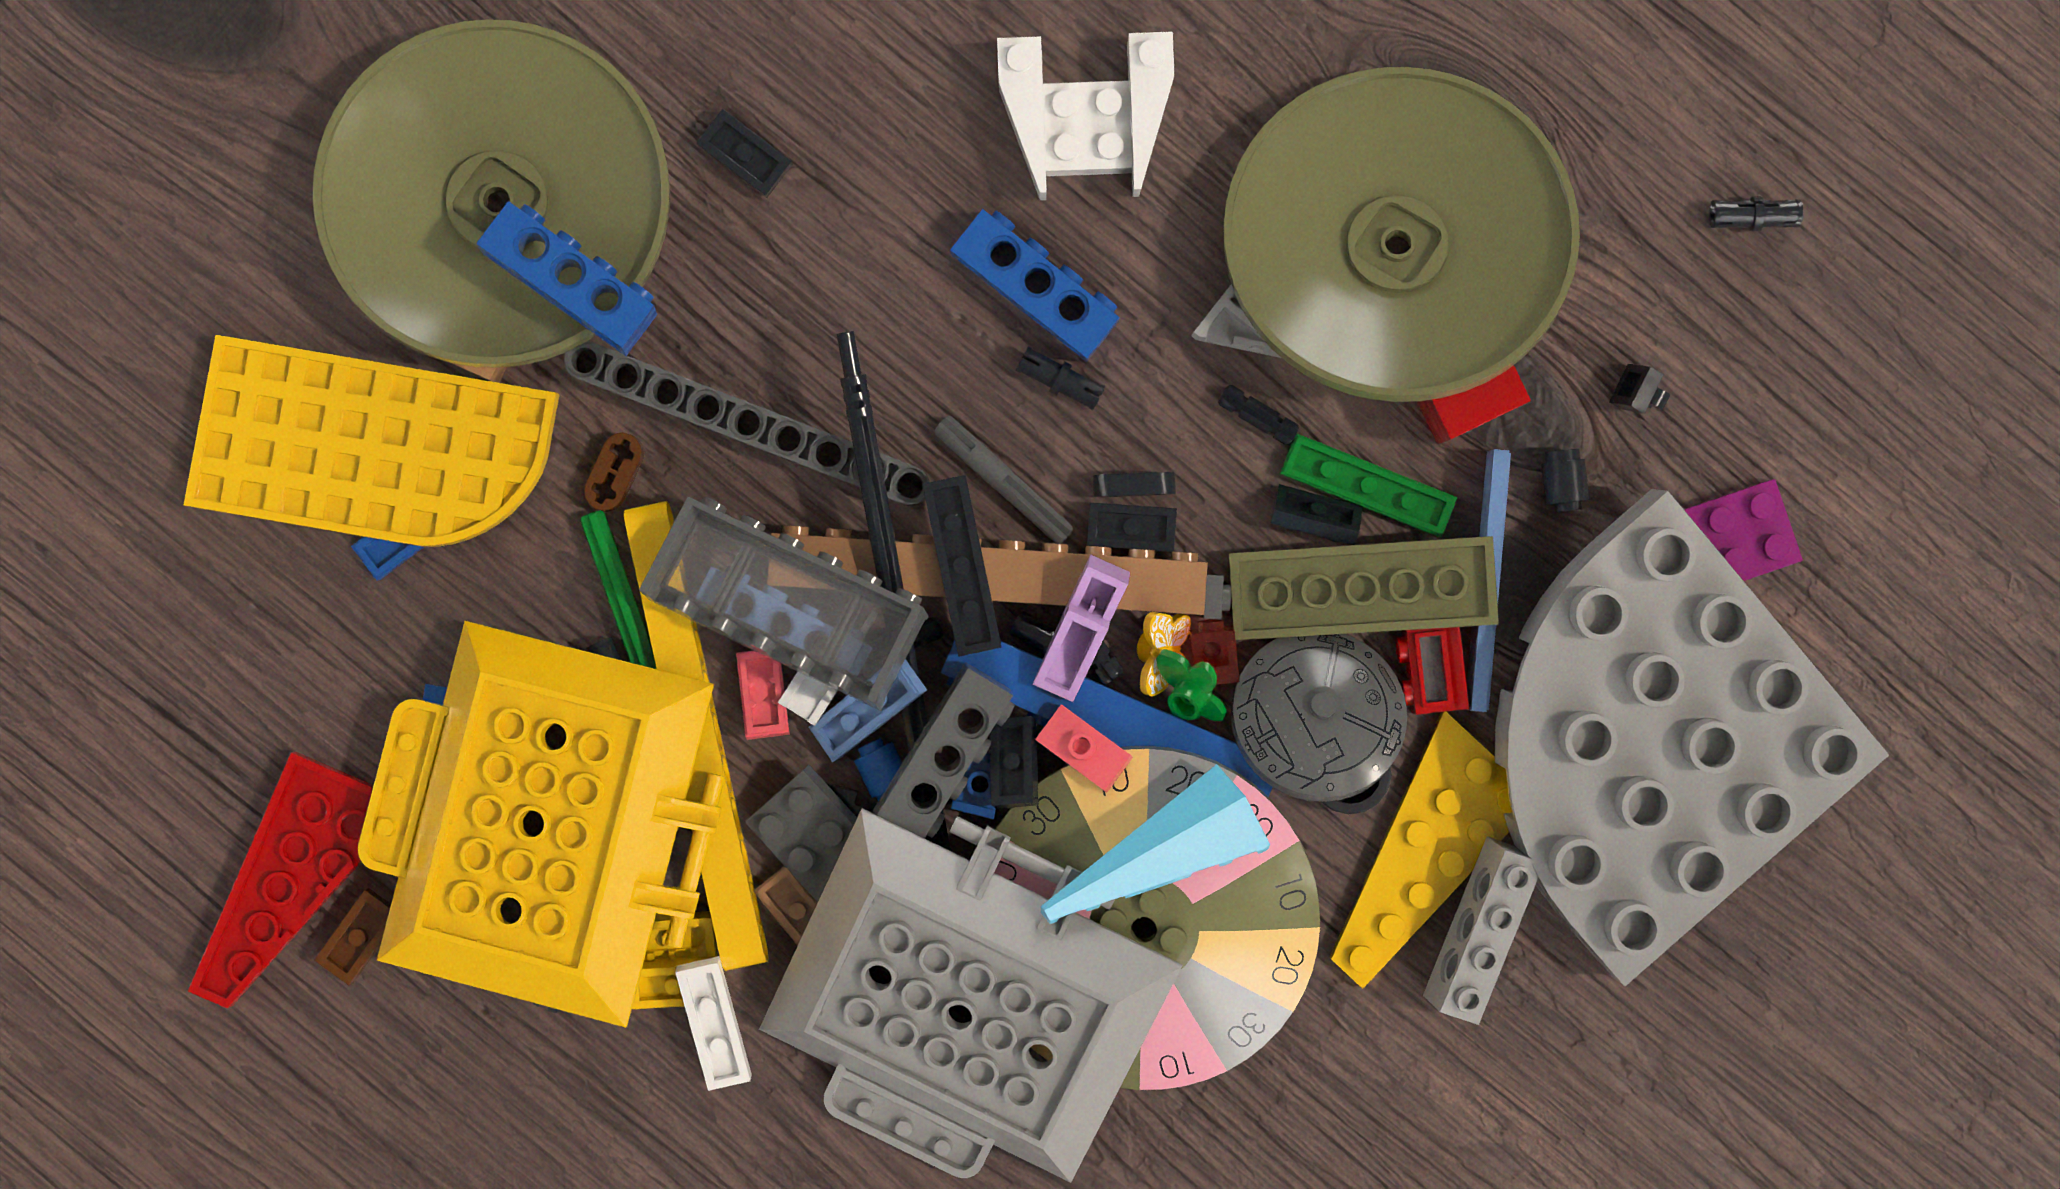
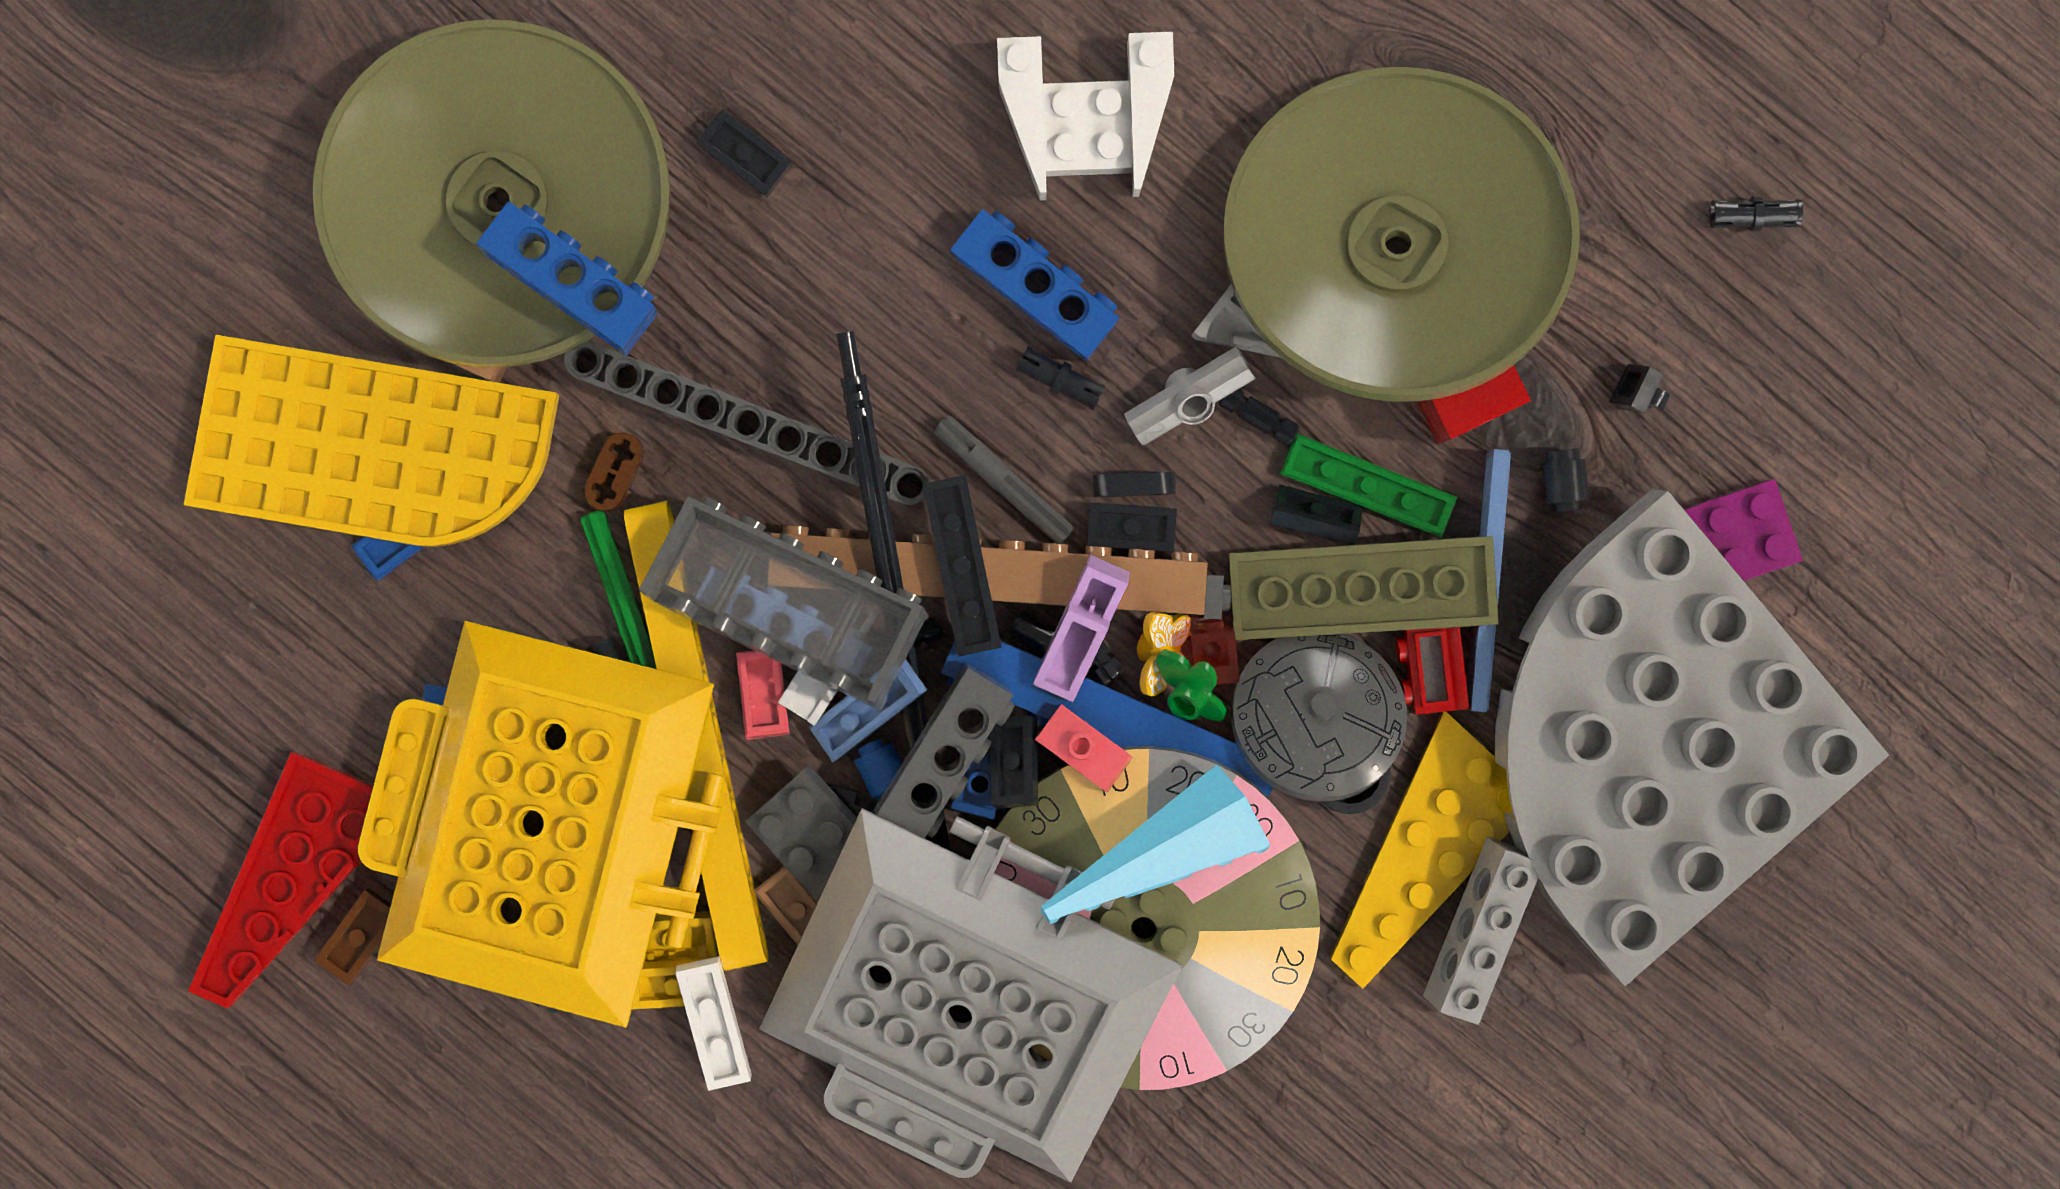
(1189, 396): none -> light grey piece

